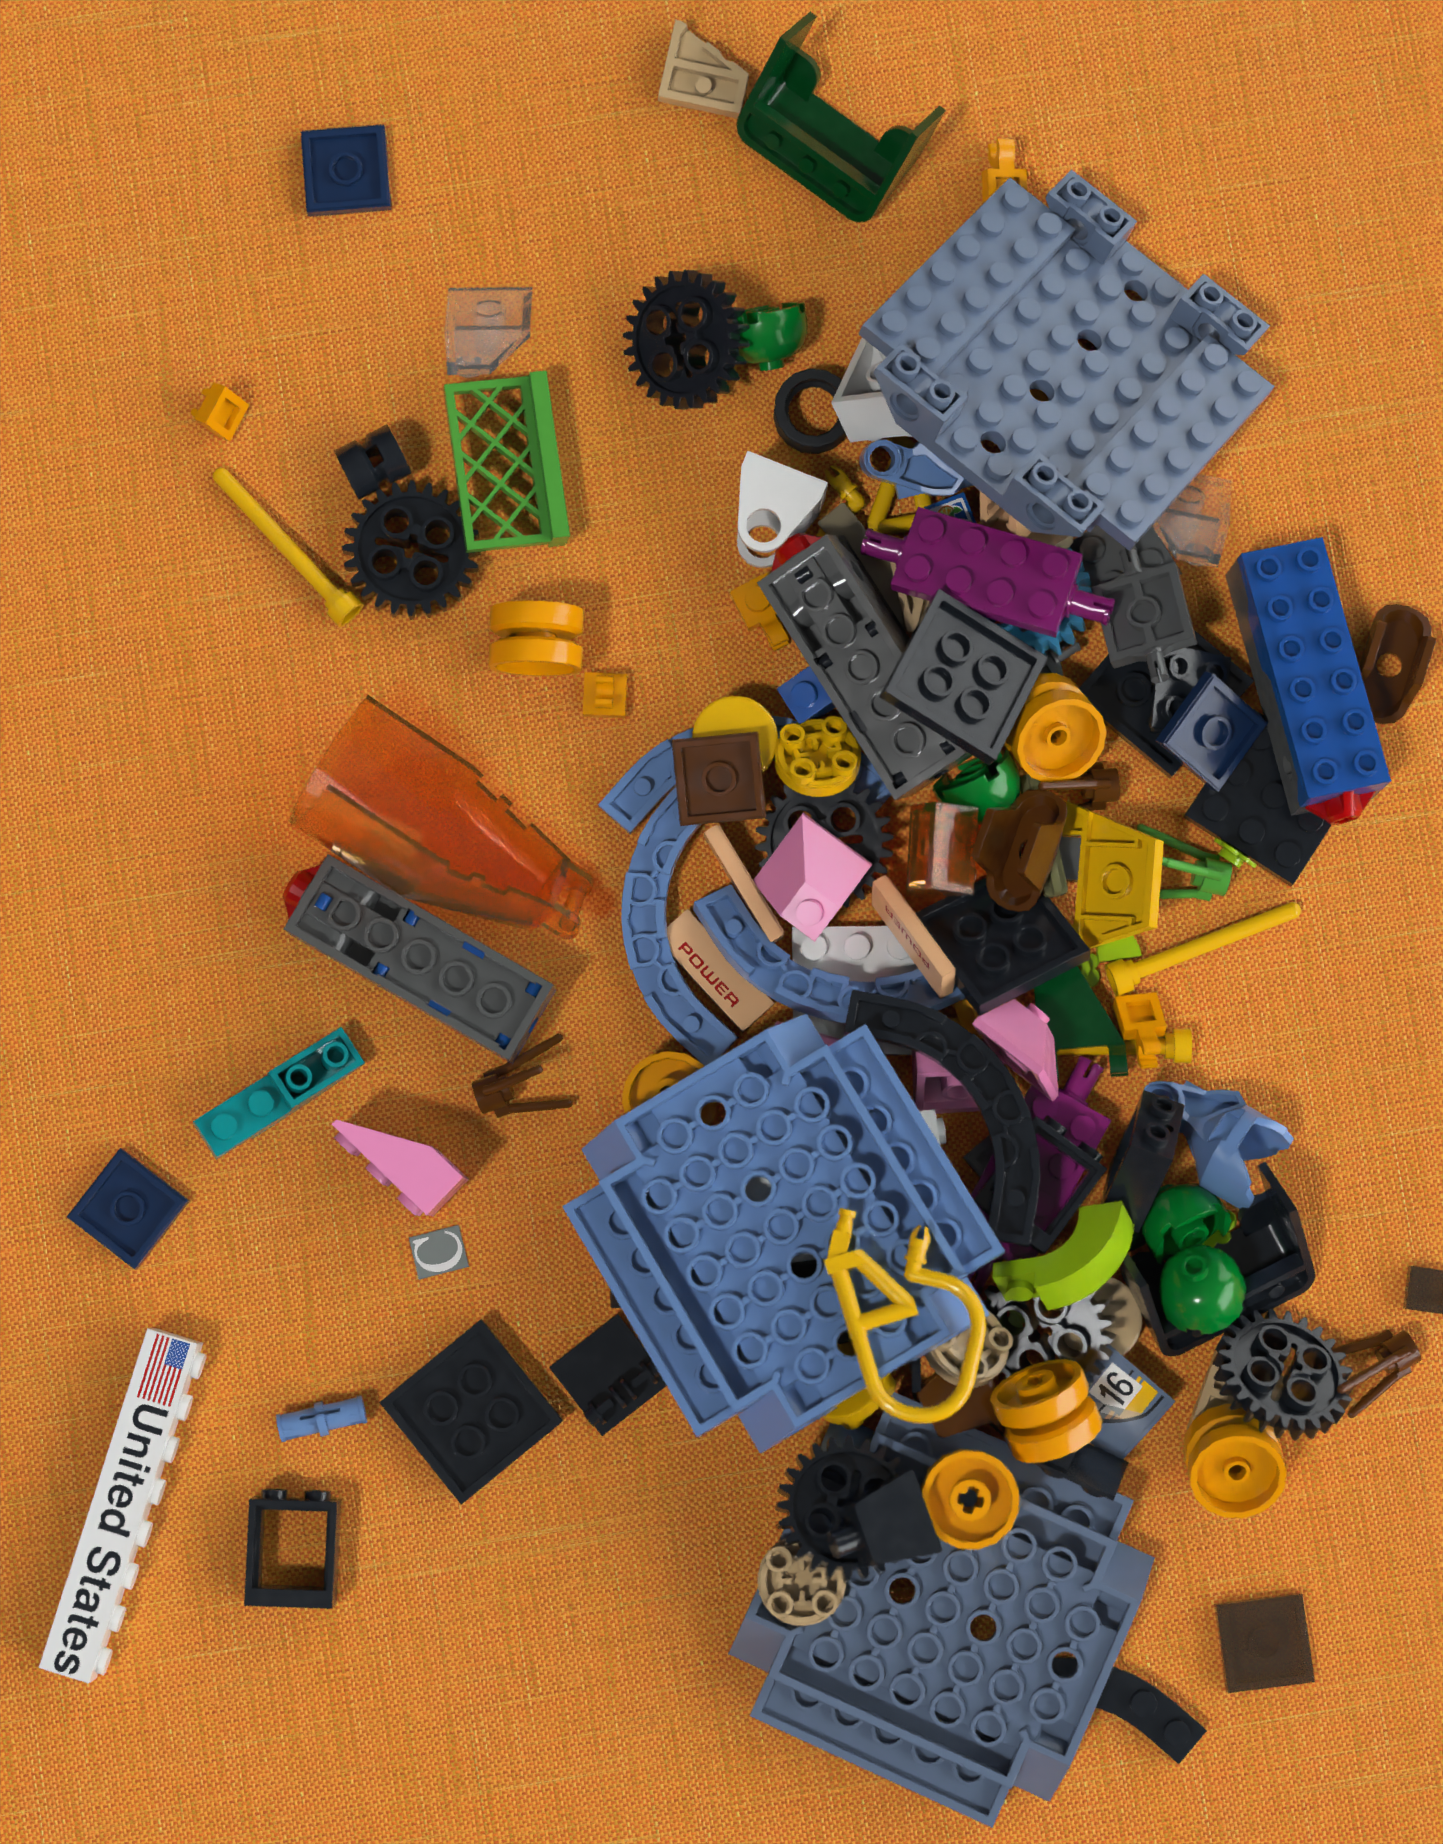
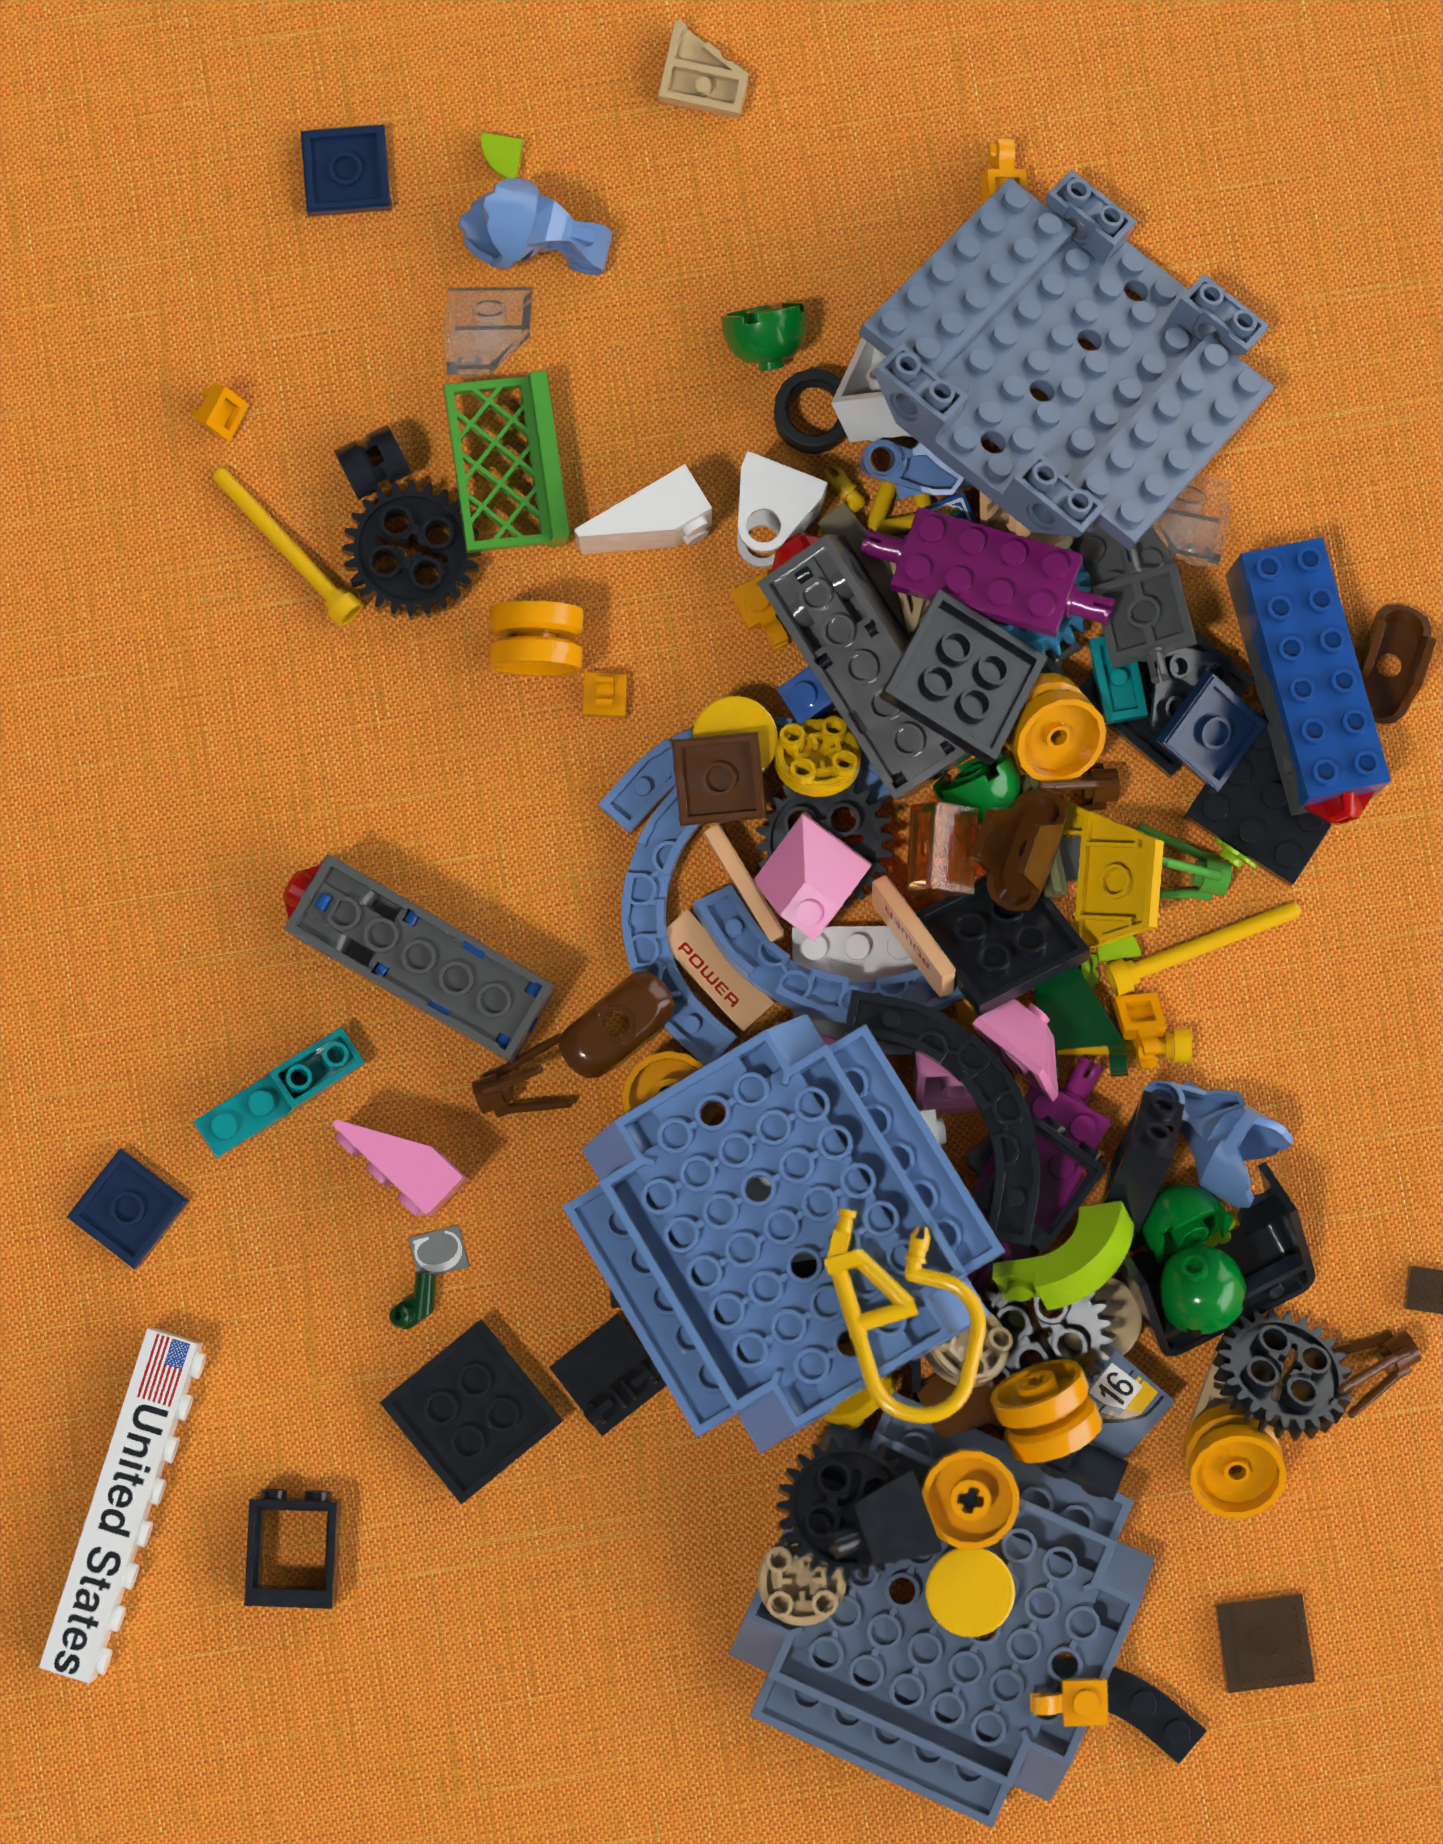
(321, 1418): medium blue pin -> none
(418, 1305): none -> dark green arm
(432, 829): clear orange windscreen -> none
(502, 154): none -> lime tile
(520, 222): none -> medium blue piece
(592, 1050): none -> reddish brown piece
(653, 518): none -> white slope
(686, 339): black gear -> none
(818, 142): dark green windscreen -> none
(970, 1591): none -> yellow tile
(1079, 1702): none -> light orange plate
(1119, 688): none -> teal plate

